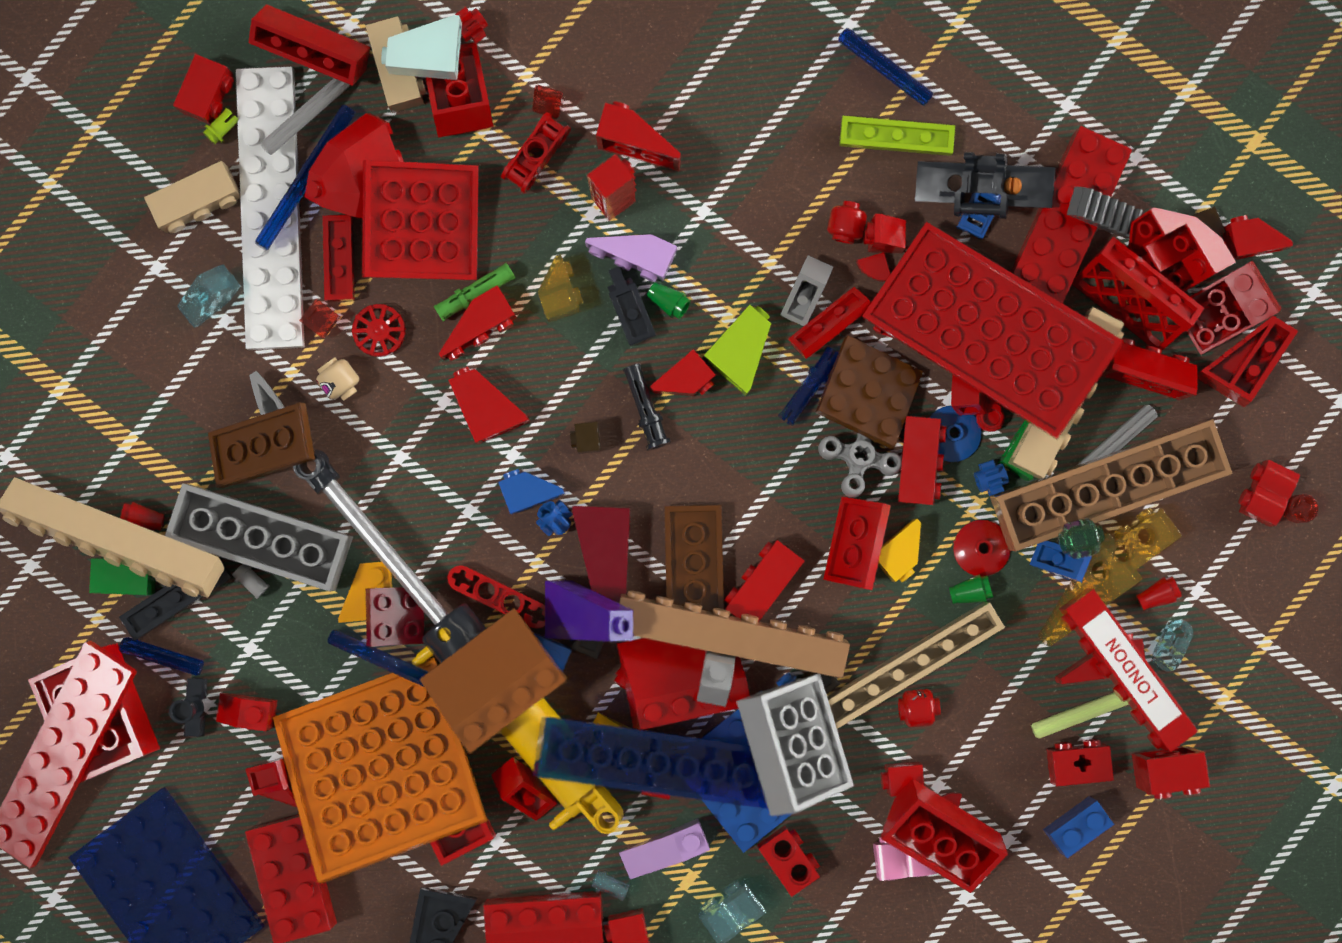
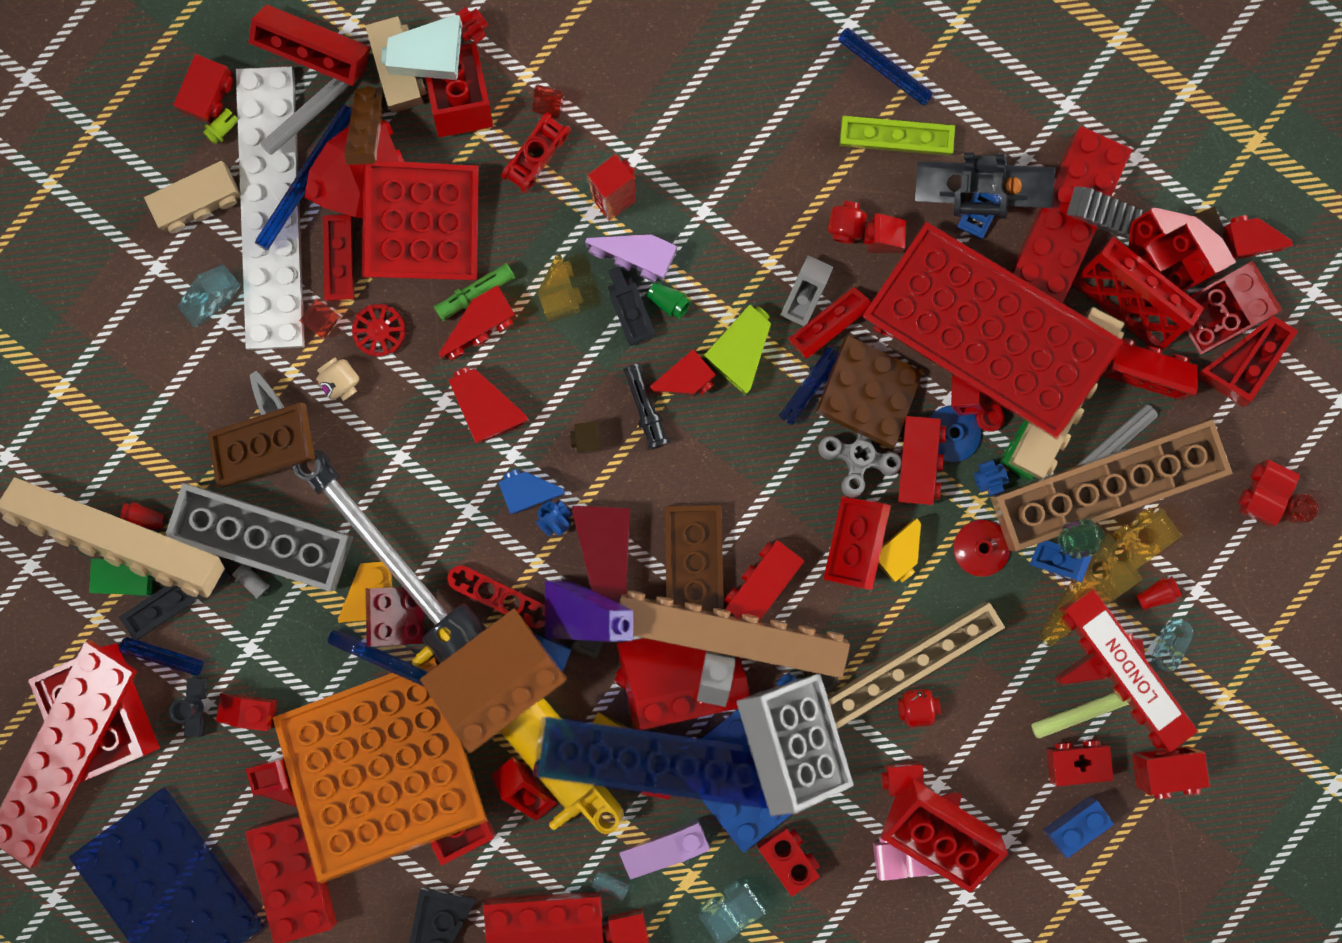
(365, 126): none -> reddish brown plate
(628, 135): red slope -> none
(874, 267): red tile -> none
(972, 590): green cone -> none

